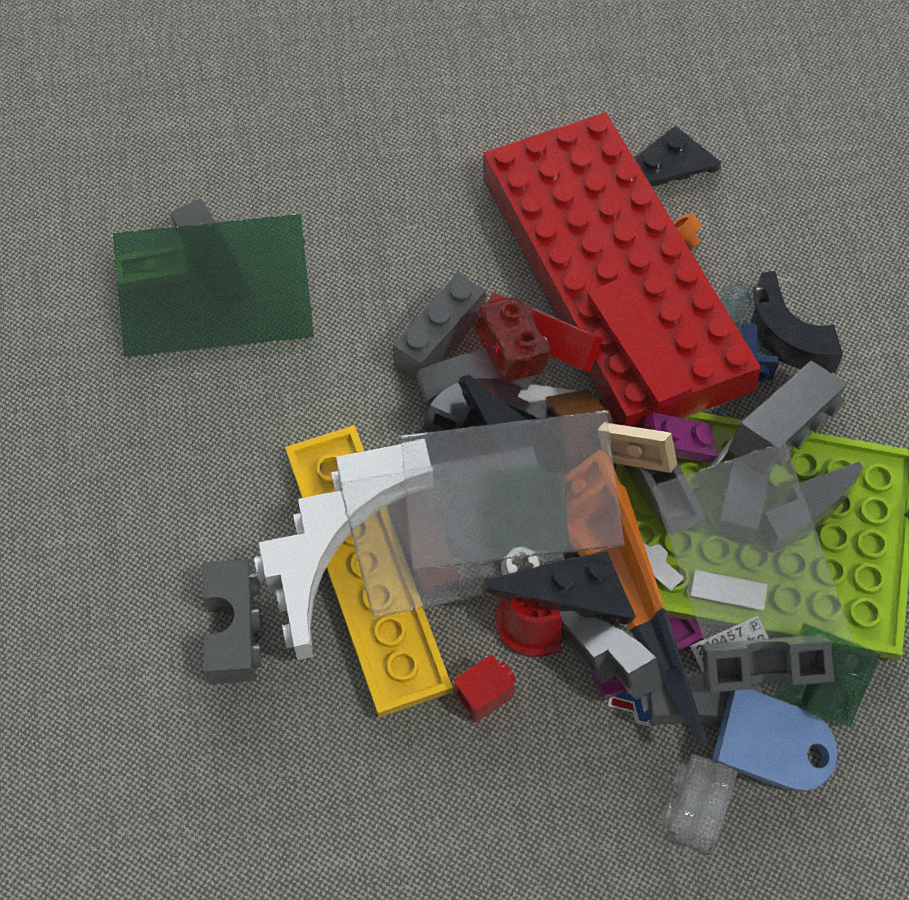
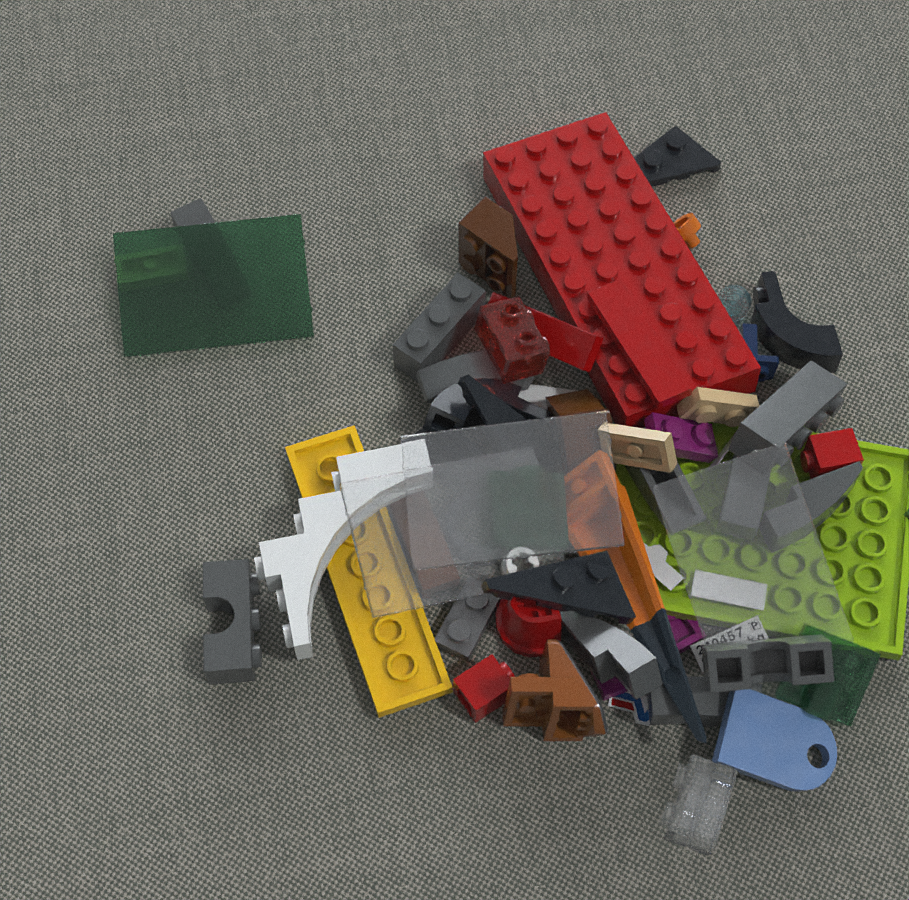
(466, 625): none -> flat silver plate
(489, 246): none -> reddish brown slope
(555, 699): none -> dark orange piece
(717, 406): none -> tan plate
(830, 452): none -> red brick

